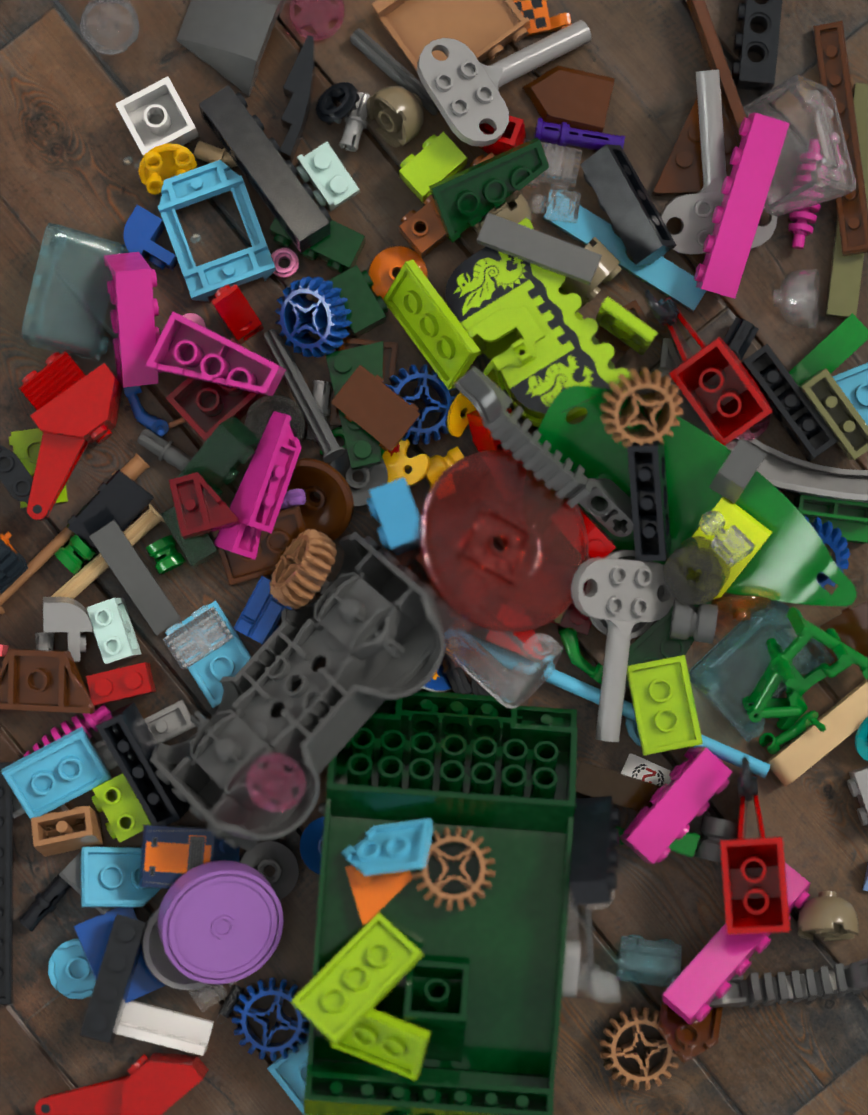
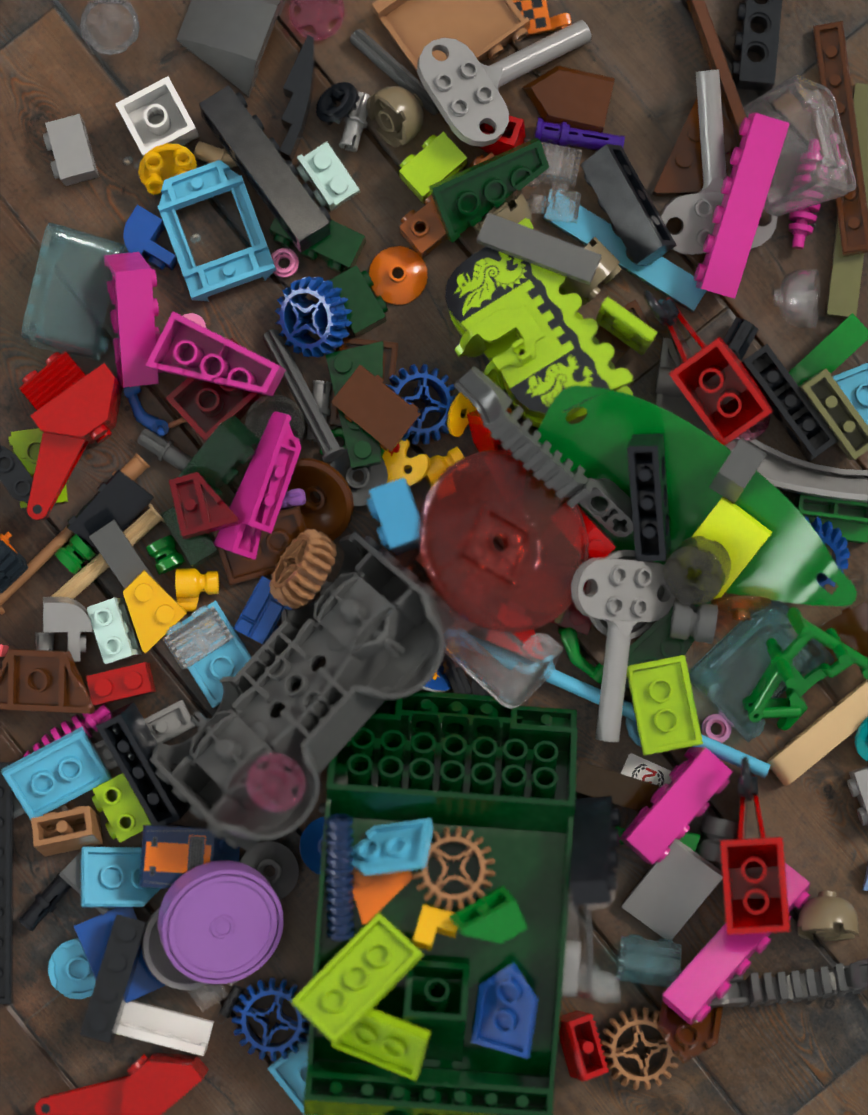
(71, 150): none -> light grey brick
(151, 610): none -> yellow wing
(191, 583): none -> yellow piece
(236, 313): red slope -> none
(339, 877): none -> dark blue piece
(431, 324): lime tile -> none
(433, 921): none -> yellow piece
(491, 917): none -> green slope
(505, 1013): none -> blue tile
(581, 1046): none -> red brick
(652, 402): medium nougat gear -> none
(672, 890): none -> light grey tile
(725, 727): none -> bright pink plate
(729, 543): clear plate -> none
(794, 731): green piece -> none

